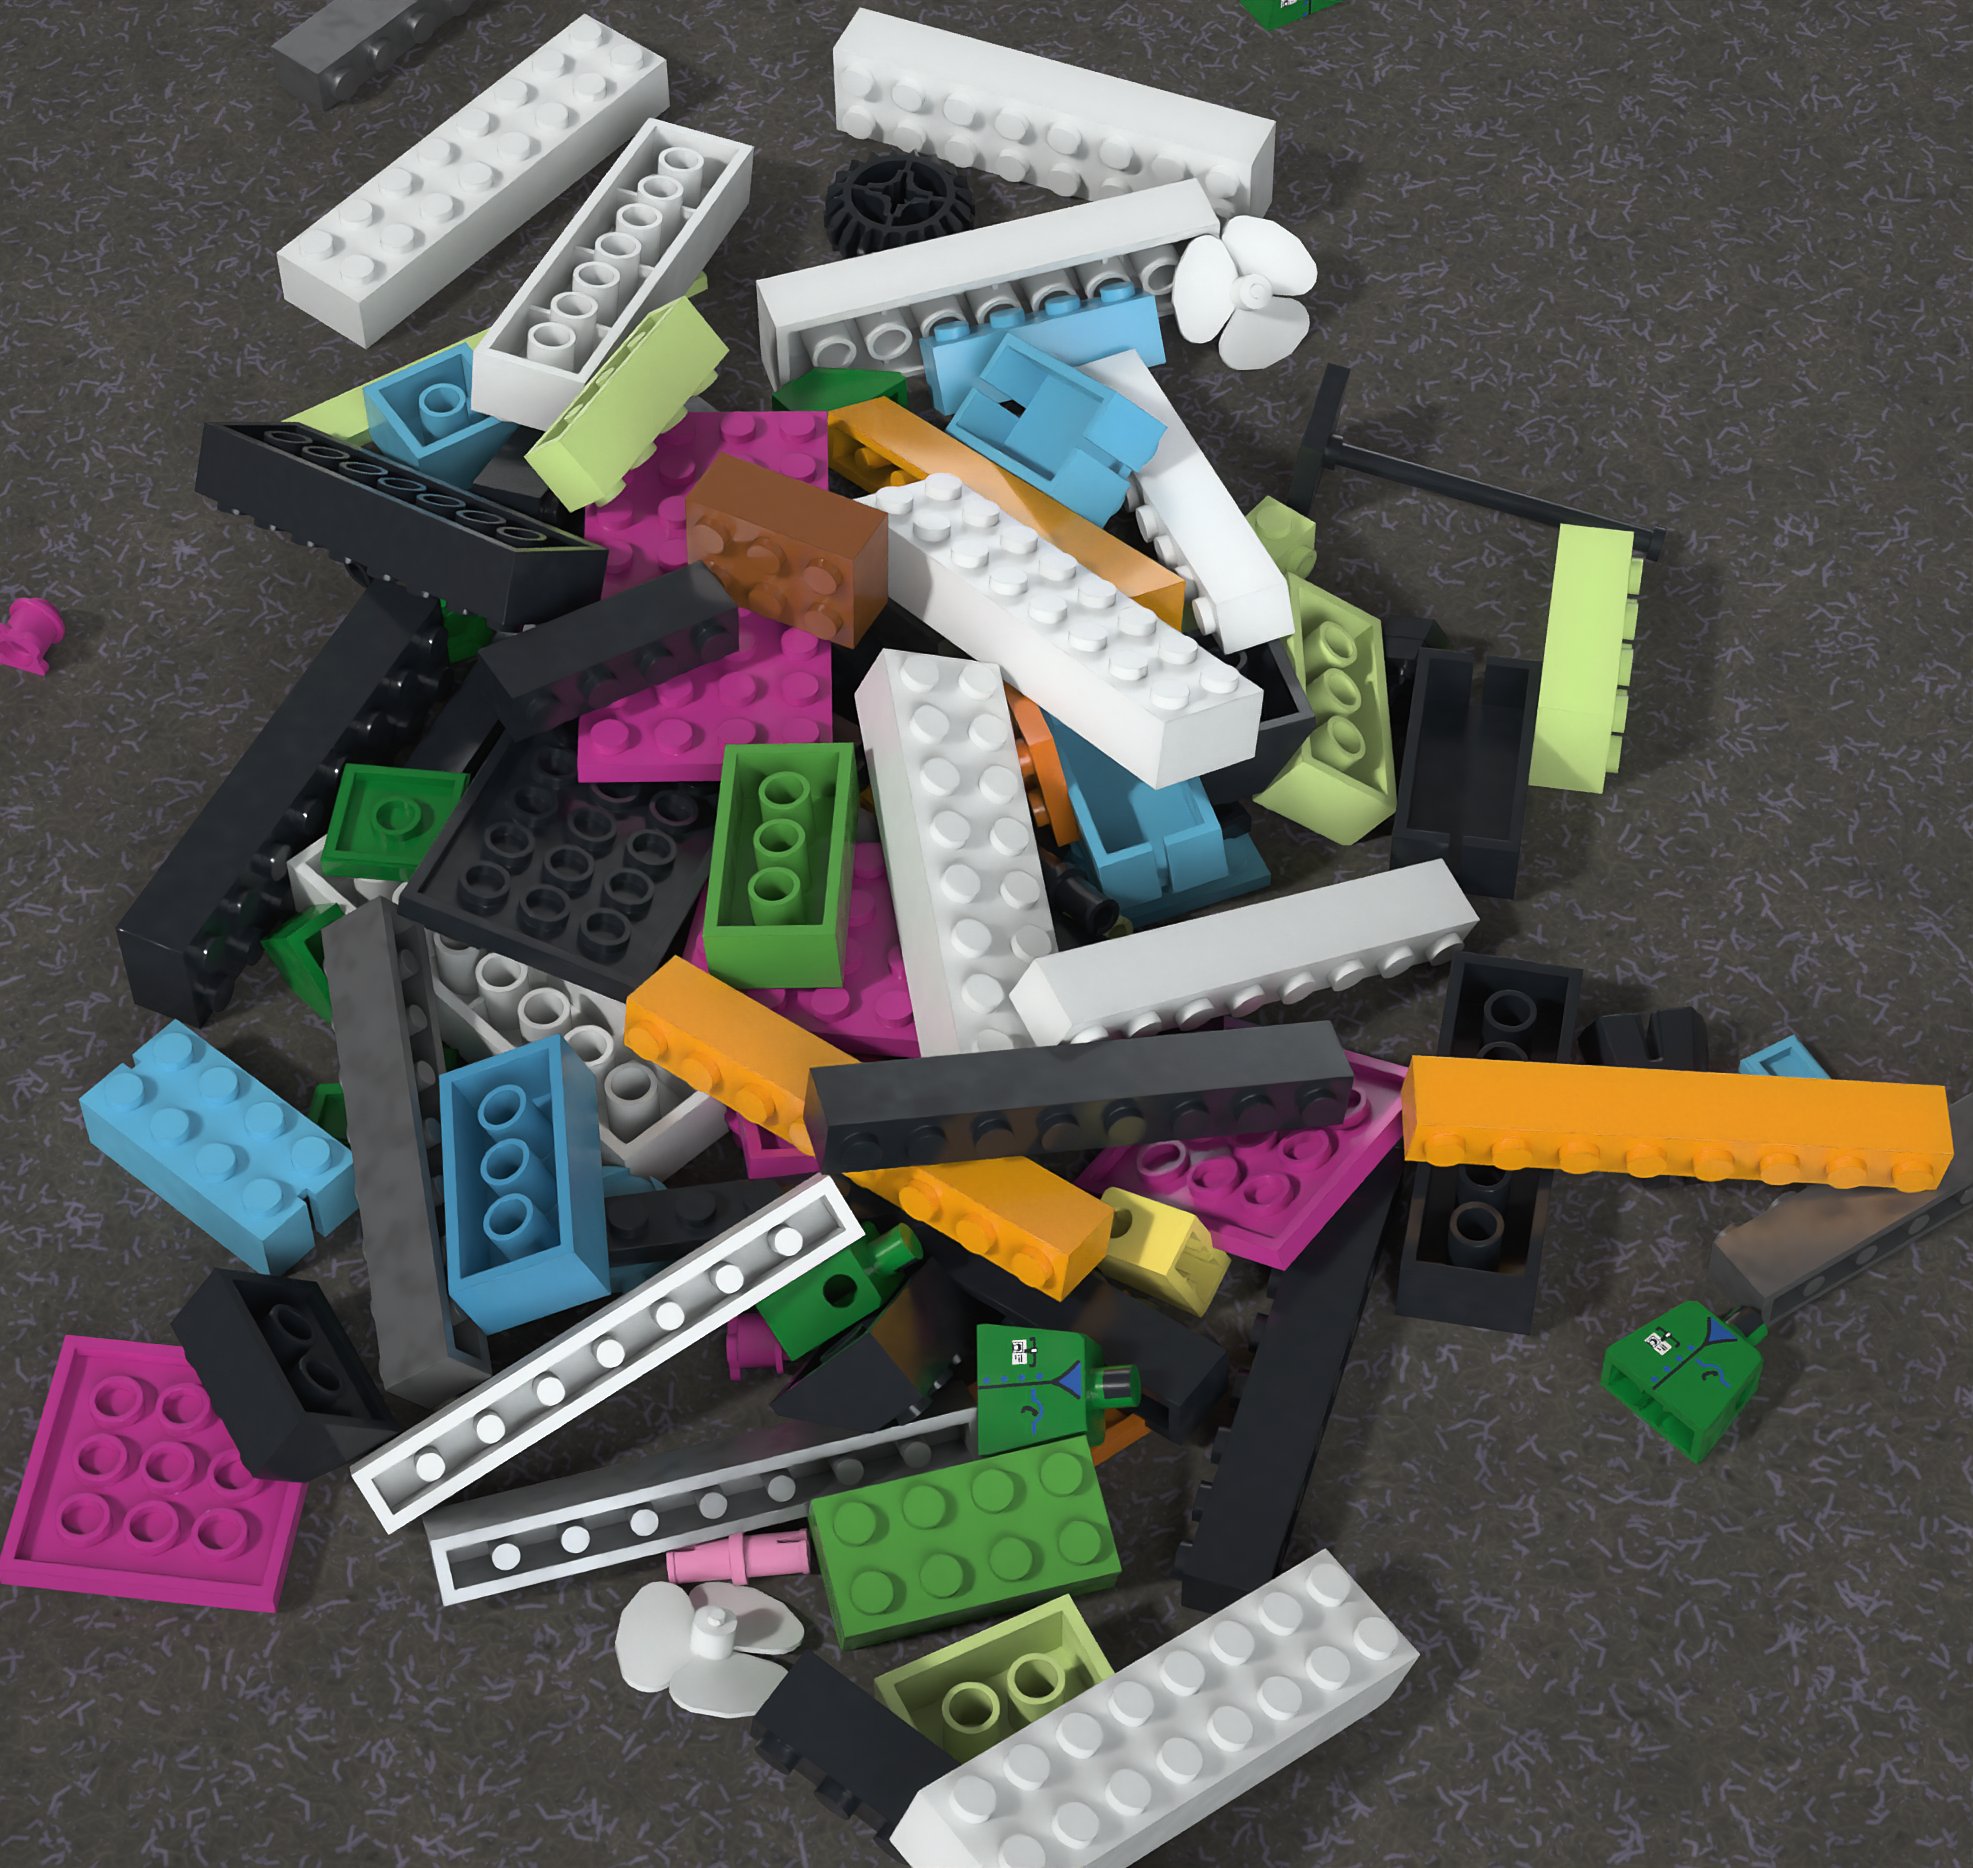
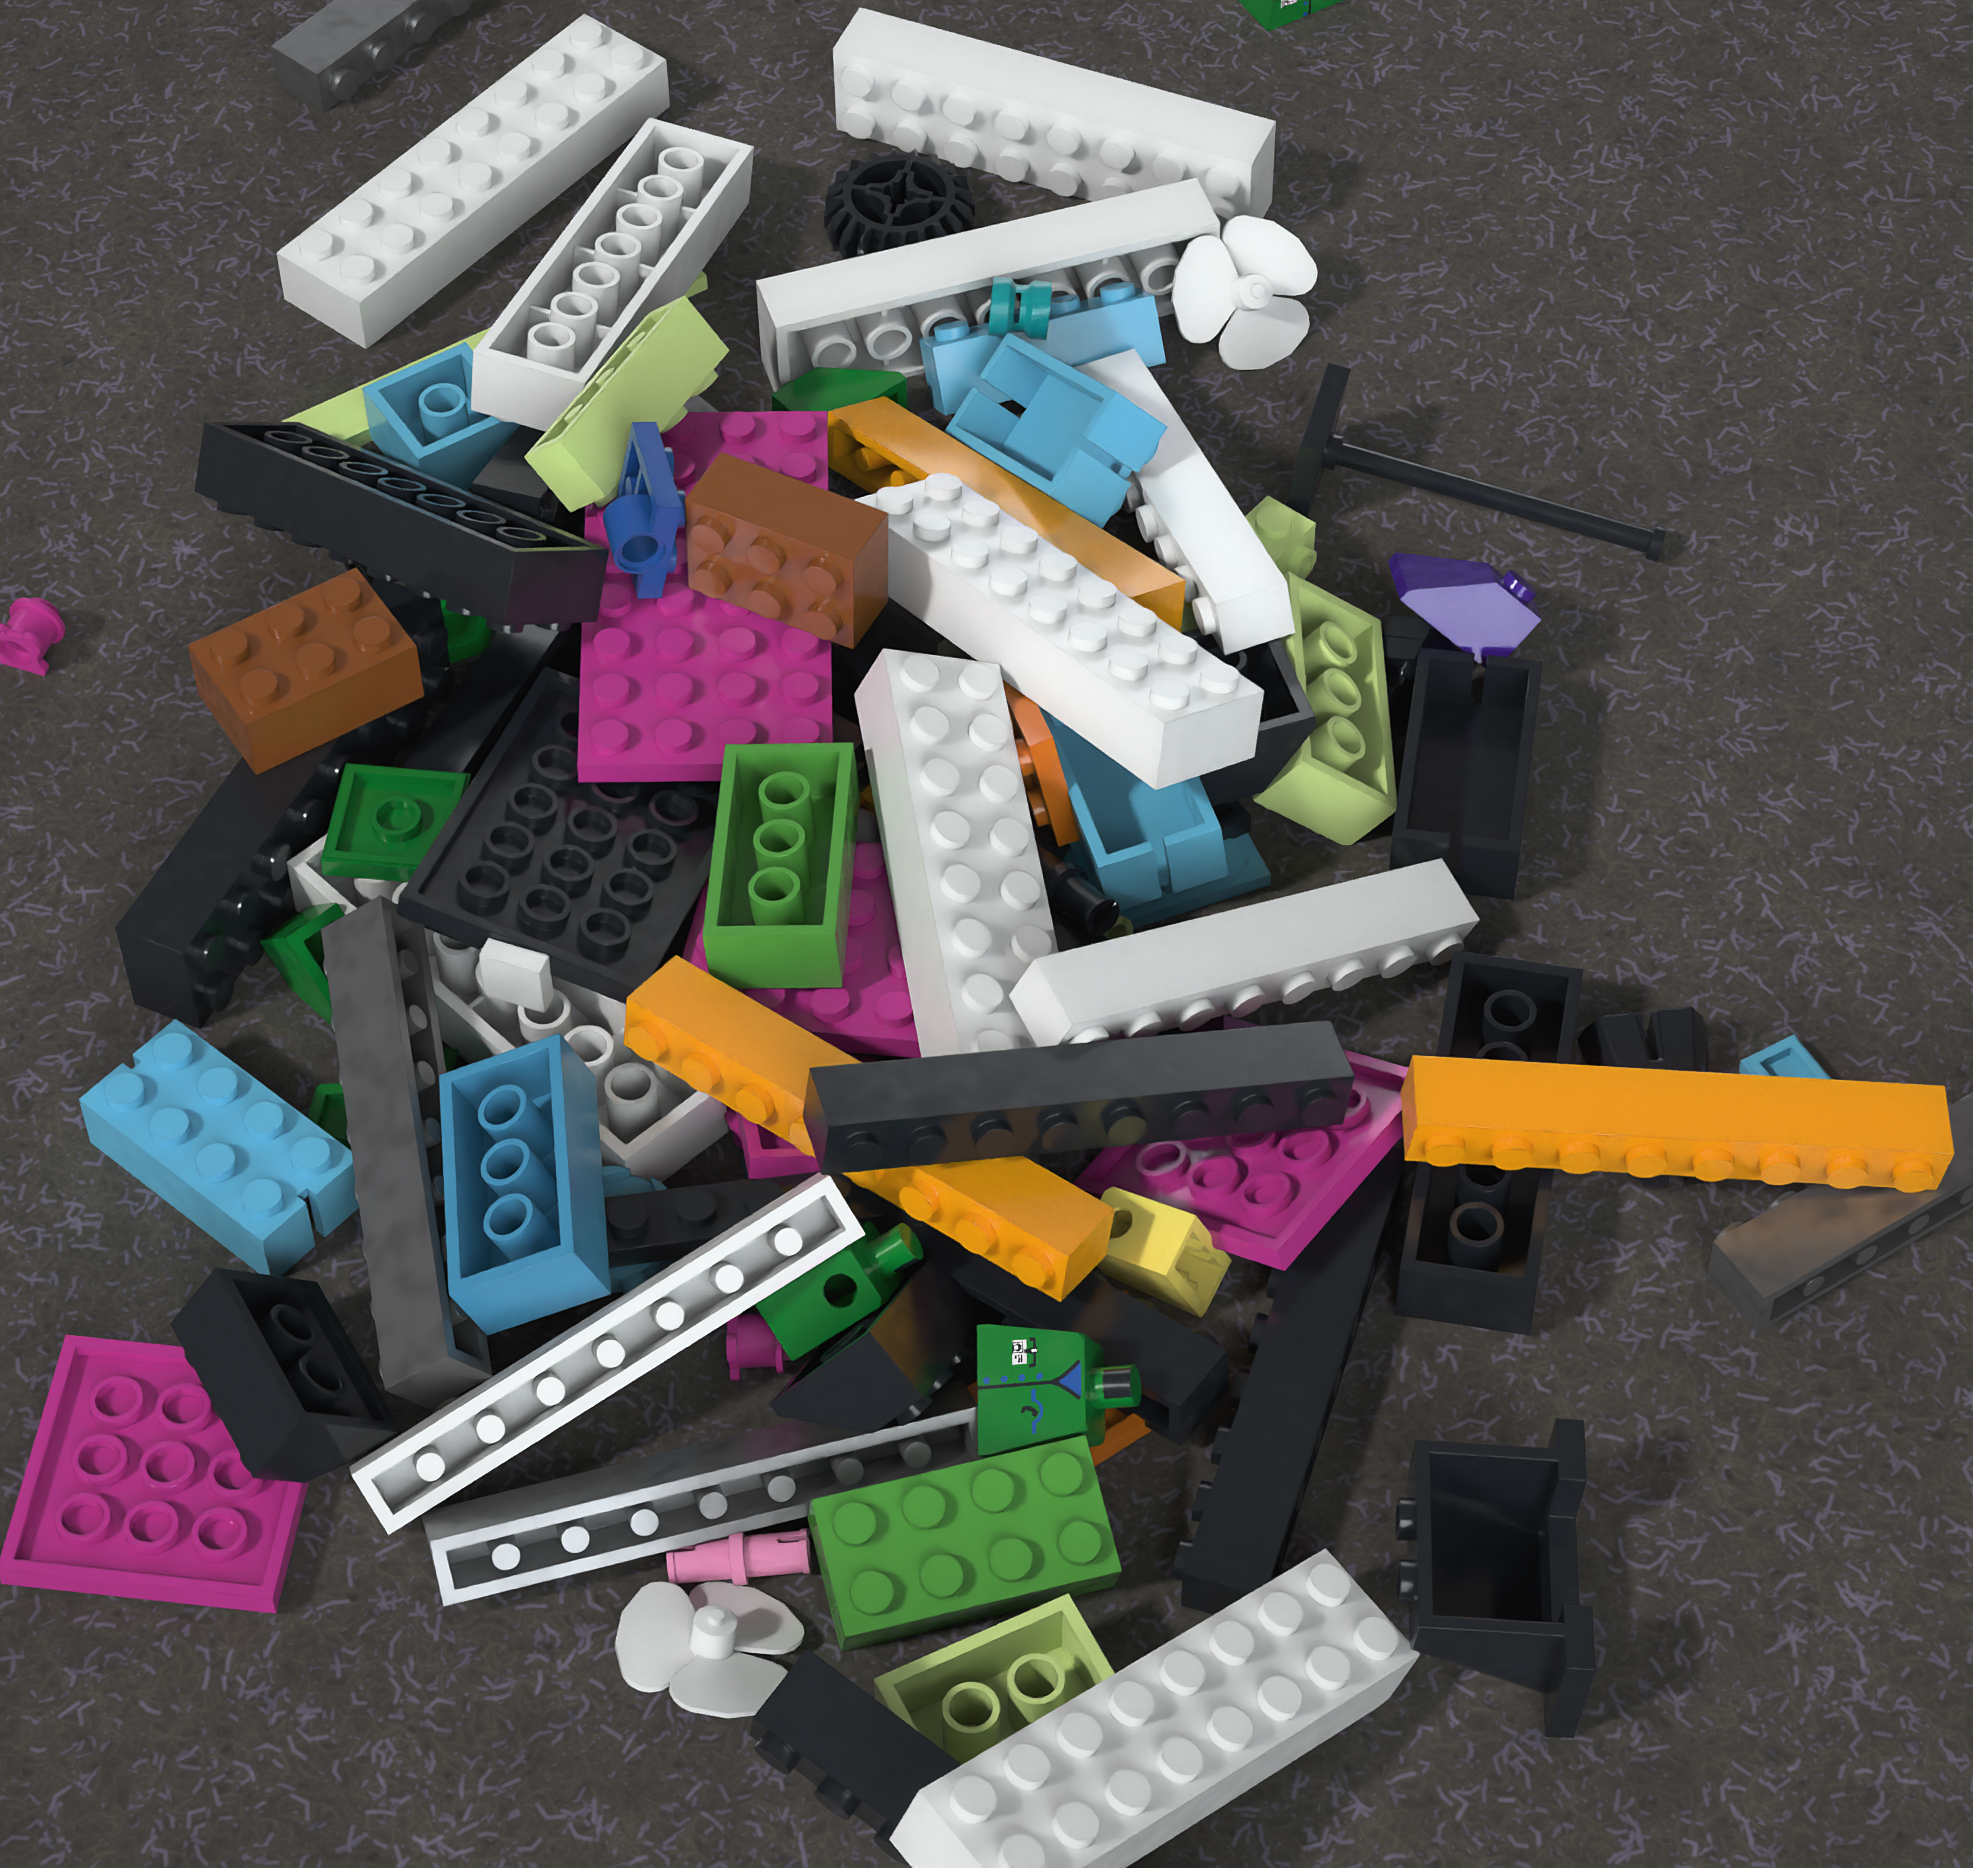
(306, 670): none -> dark orange brick
(516, 975): none -> white tile
(608, 650): black brick -> none
(646, 512): none -> blue plate
(1033, 310): none -> teal wheel
(1467, 602): none -> slope
(1499, 1565): none -> black windscreen
(1586, 659): yellowish green brick -> none
(1688, 1373): green torso -> none

